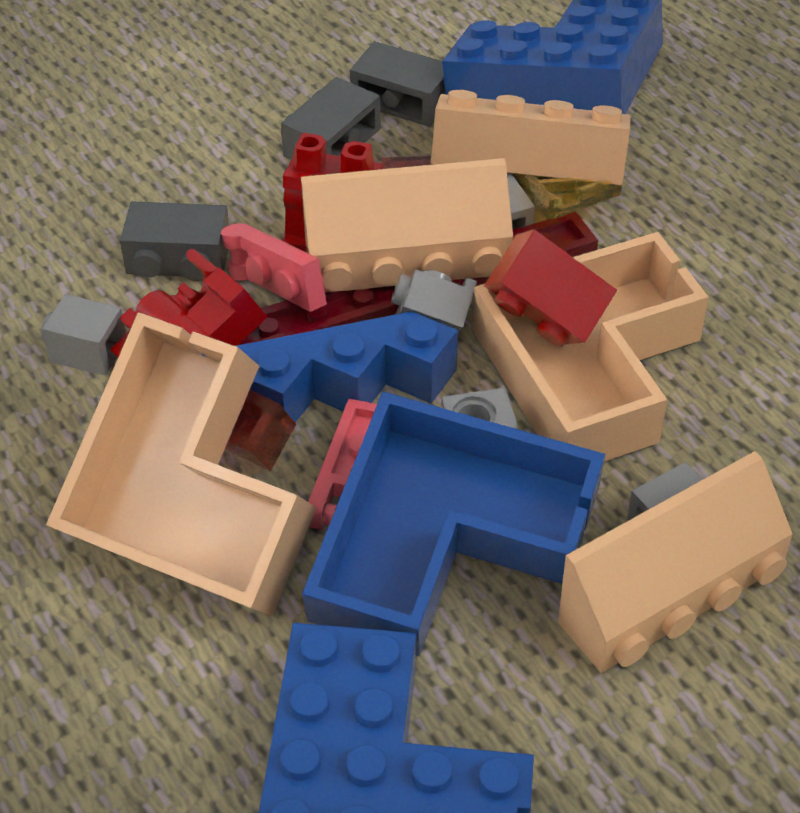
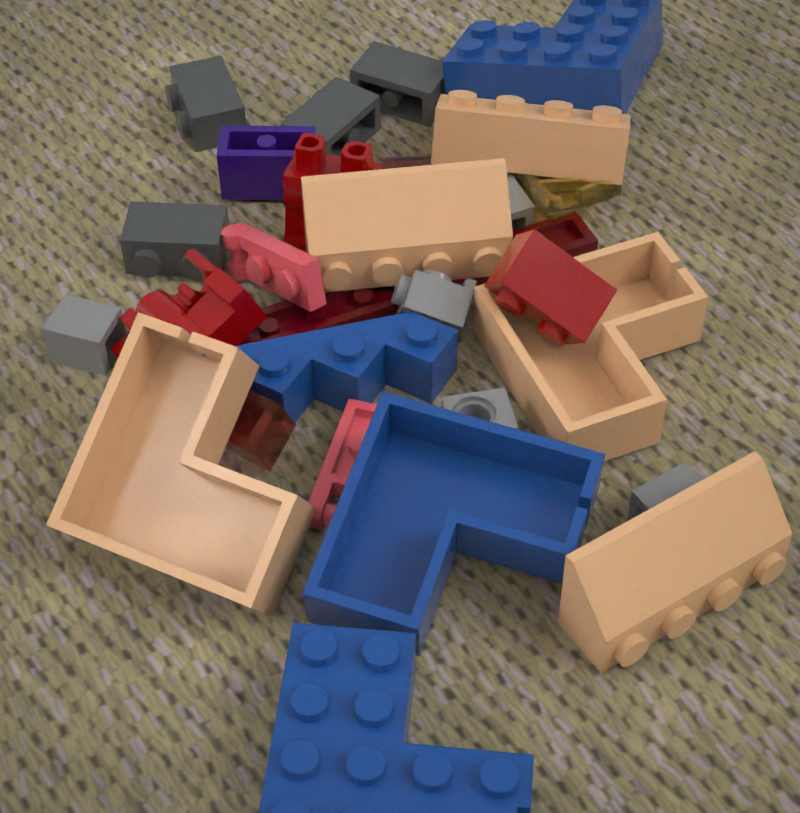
(205, 101): none -> dark grey brick
(255, 159): none -> dark purple brick

